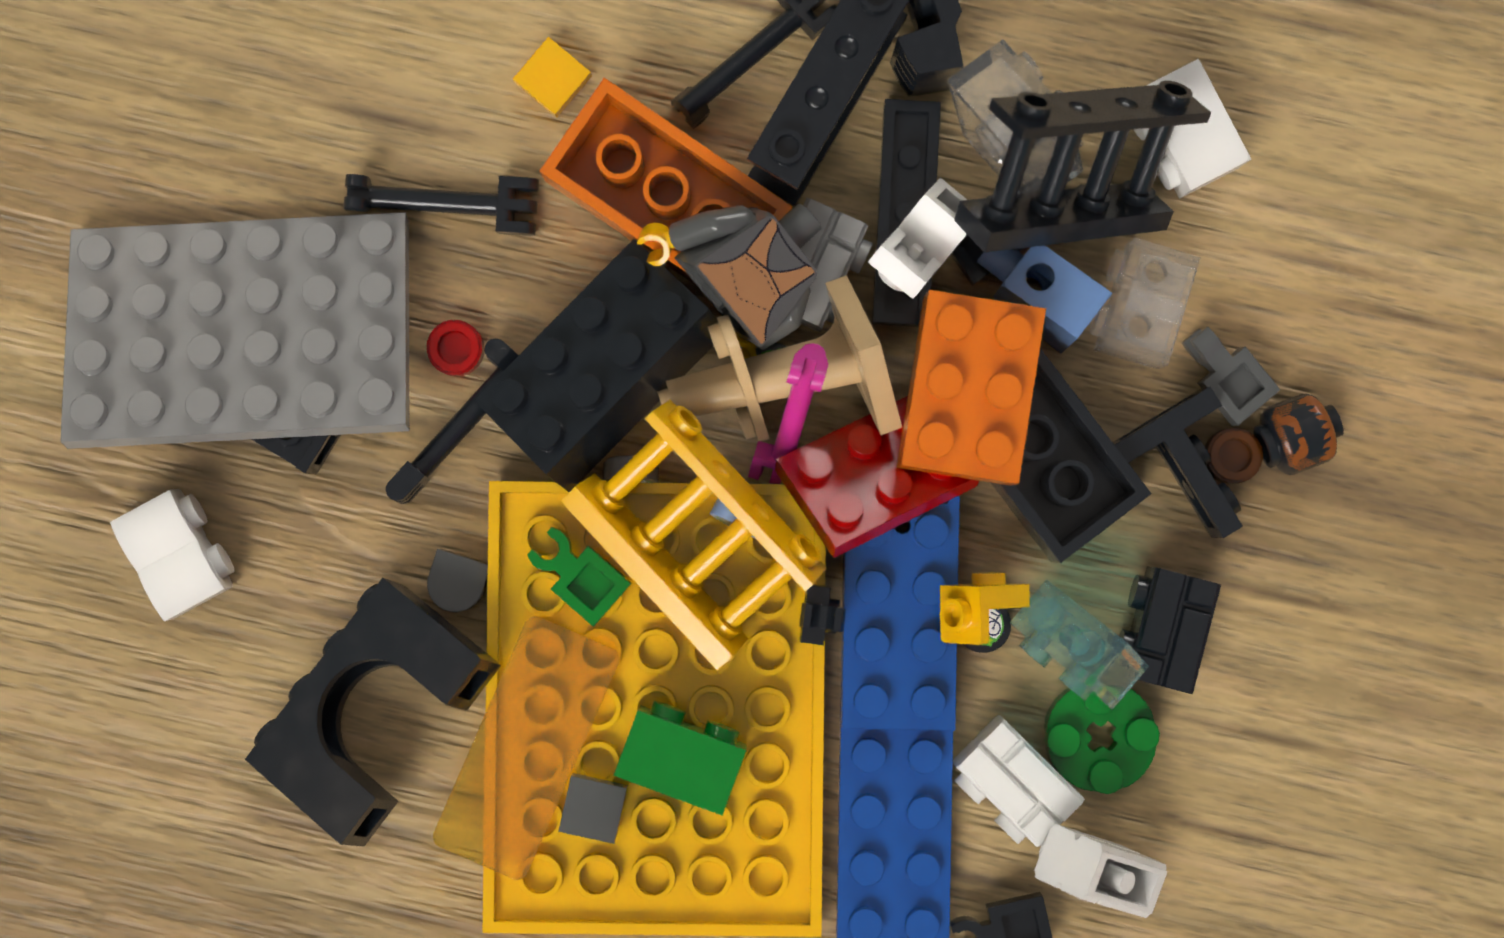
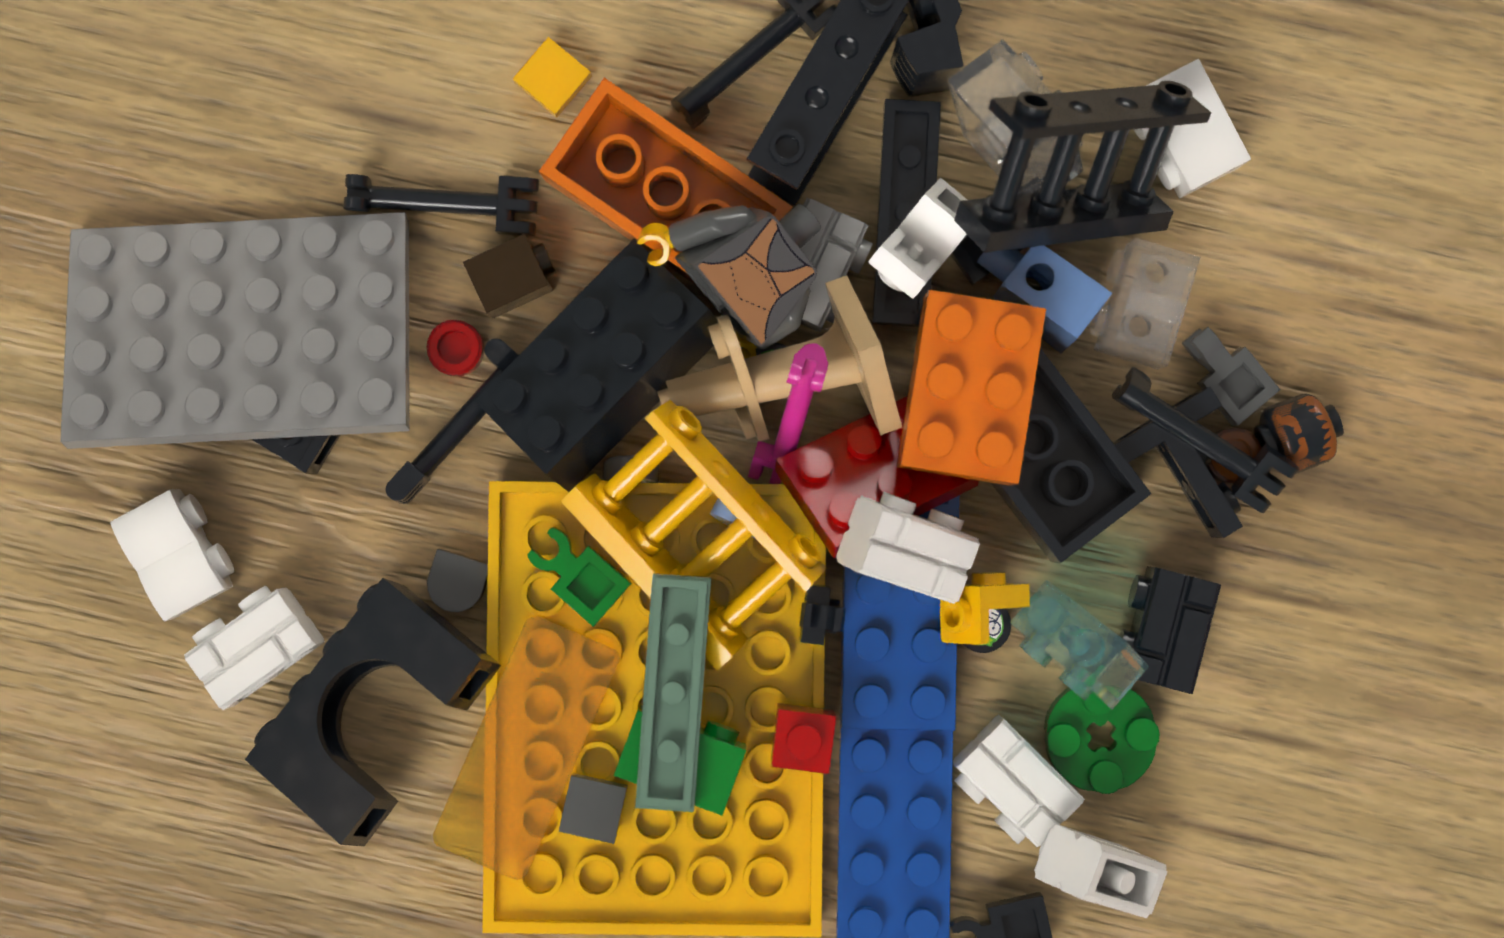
(252, 647): none -> white brick
(510, 275): none -> dark brown brick
(673, 692): none -> sand green tile
(803, 738): none -> red brick
(908, 549): none -> white brick
(1252, 472): none -> black hinge

